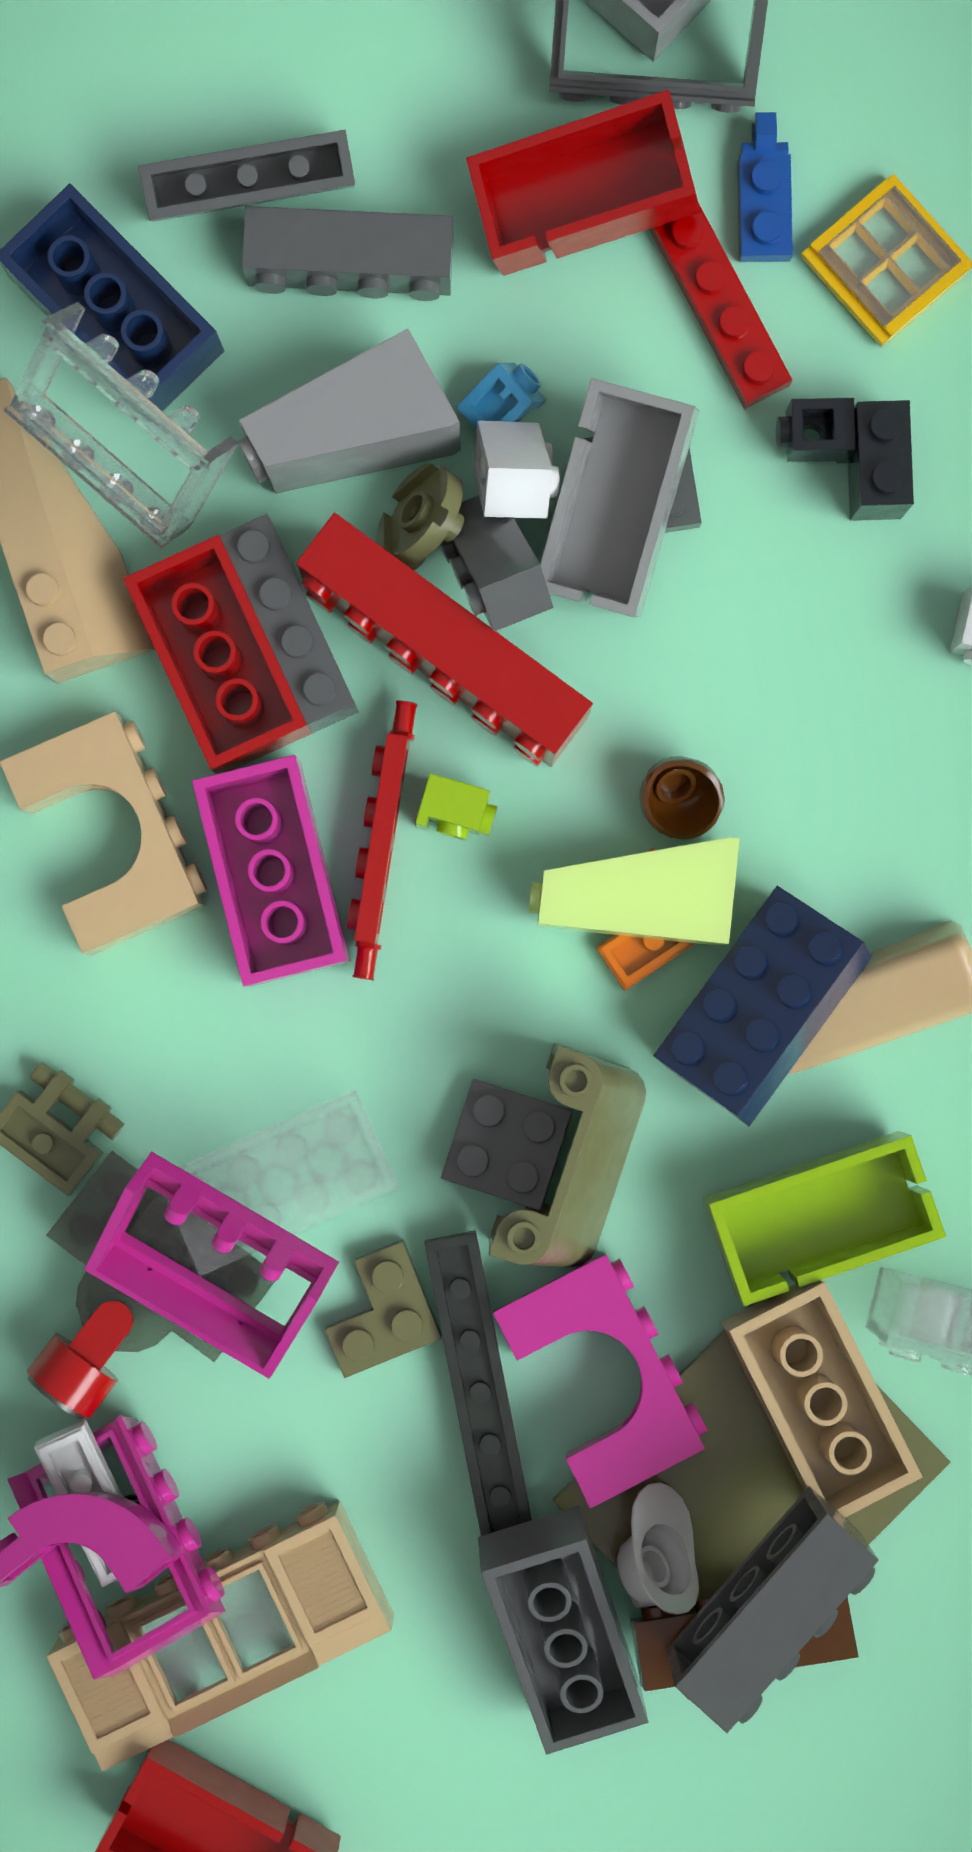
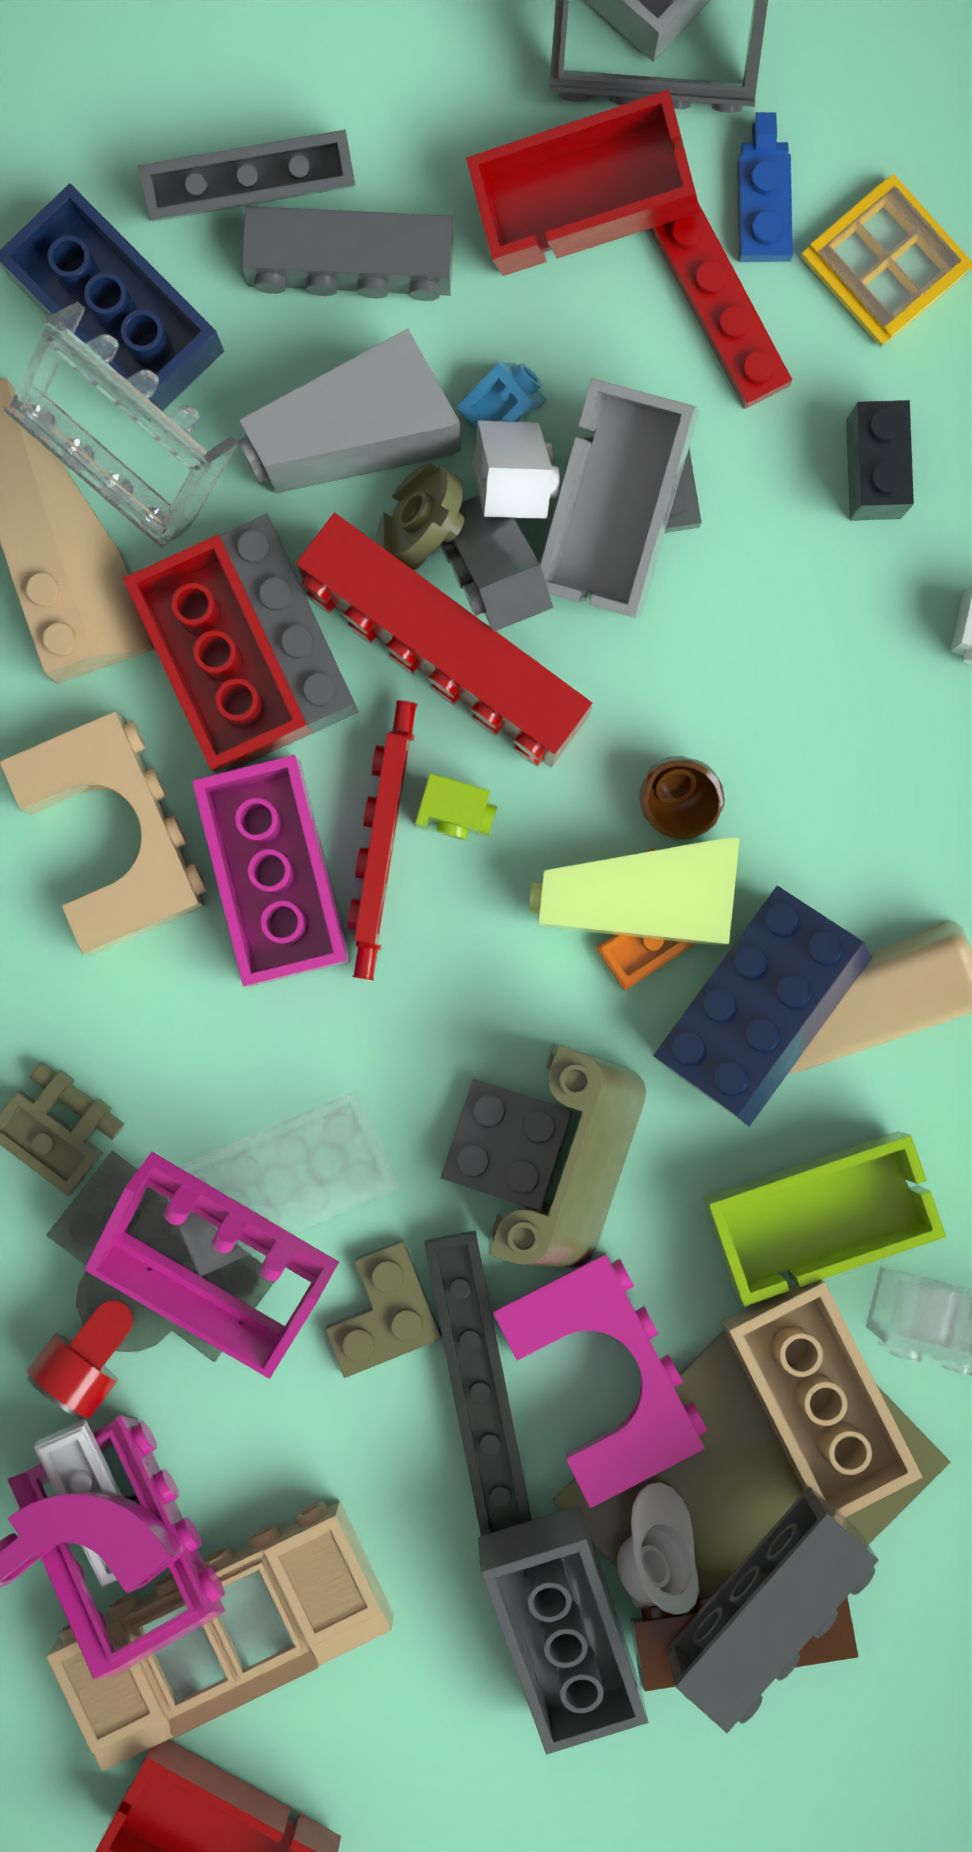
(830, 418): black brick -> none

